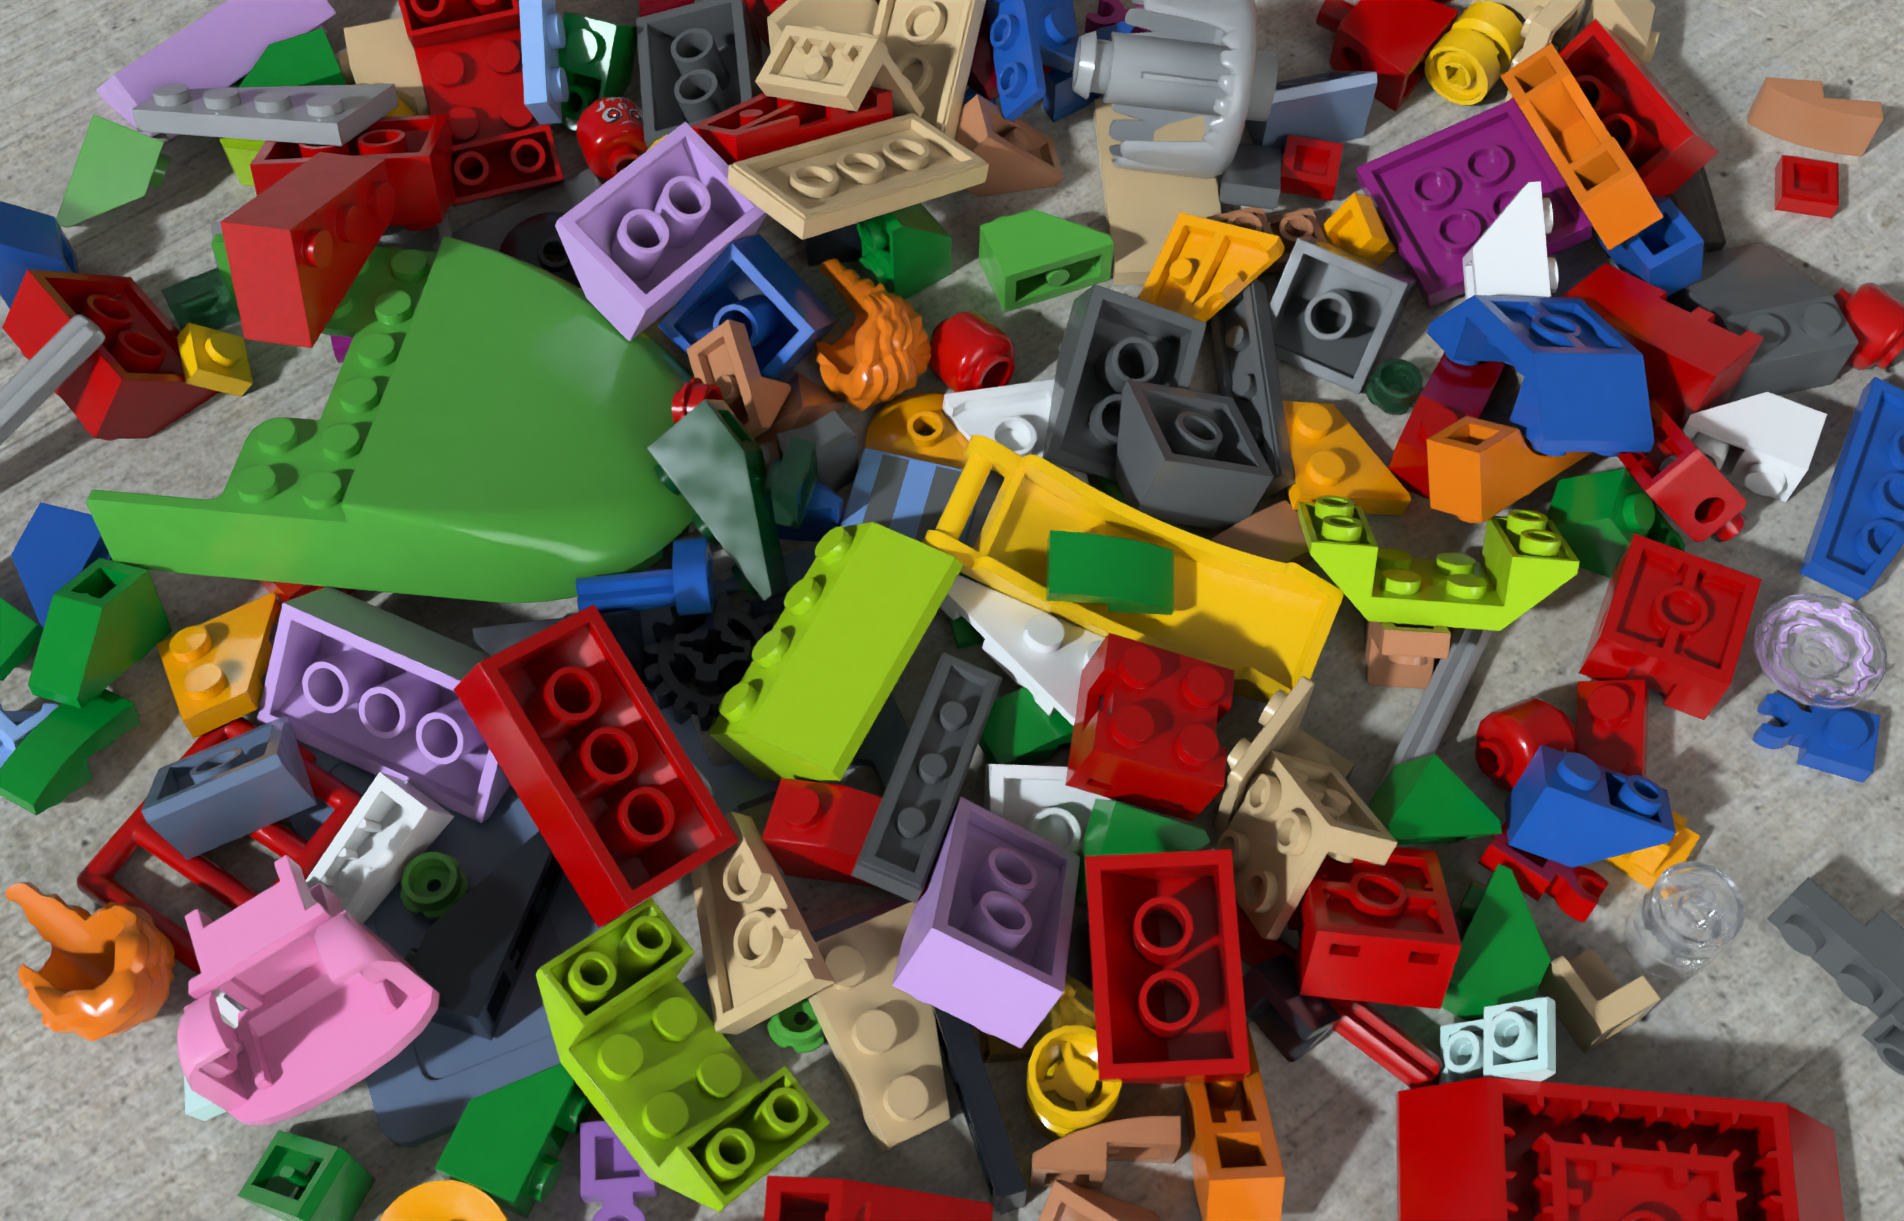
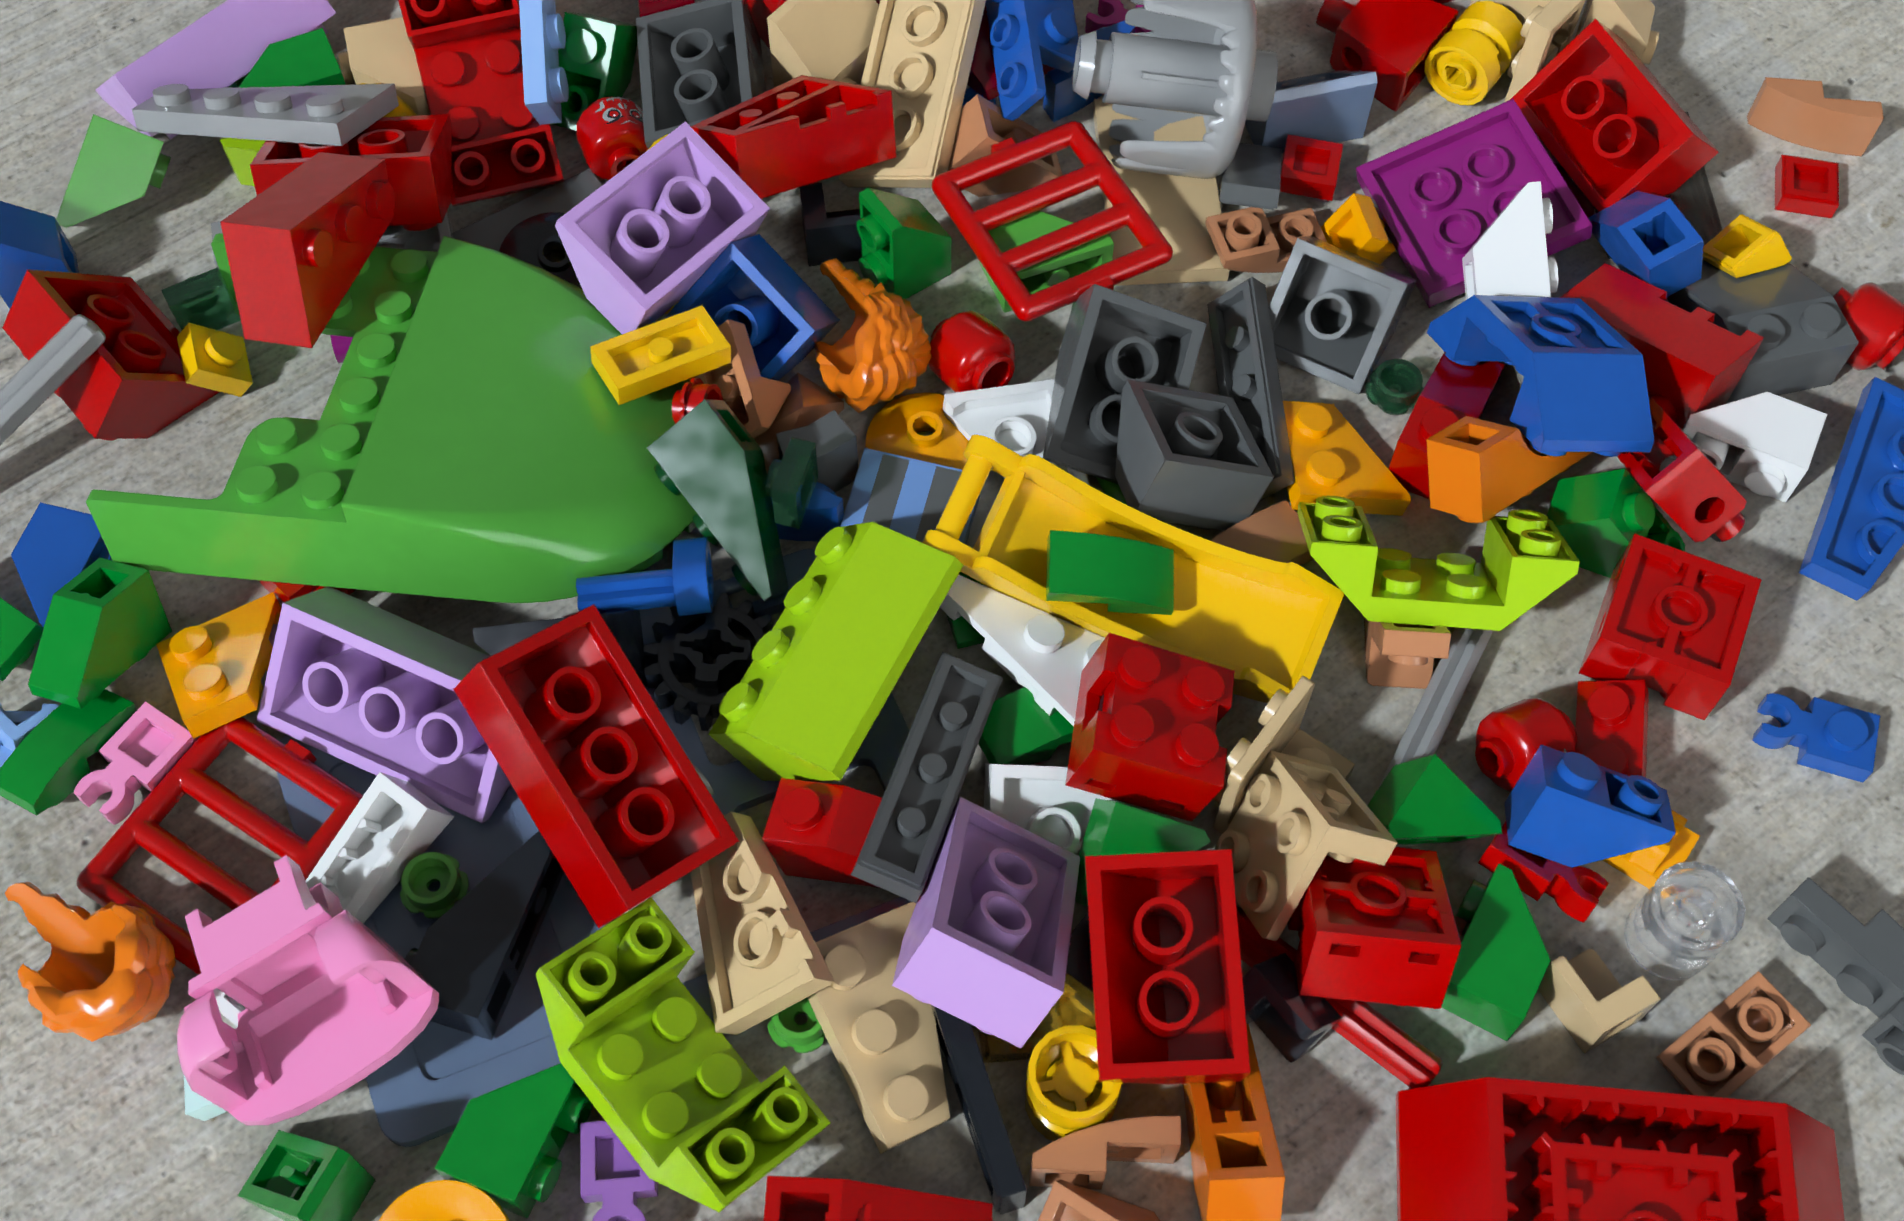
(137, 757): none -> bright pink plate
(229, 789): sand blue slope -> none
(660, 354): none -> yellow plate
(834, 70): tan bracket -> none
(856, 175): tan tile -> none
(1096, 172): none -> red bar
(1207, 265): light orange wing -> none
(1509, 1043): light aqua slope -> none
(1581, 147): orange arch -> none
(1733, 1040): none -> nougat slope
(1746, 248): none -> yellow slope
(1832, 633): clear dish -> none

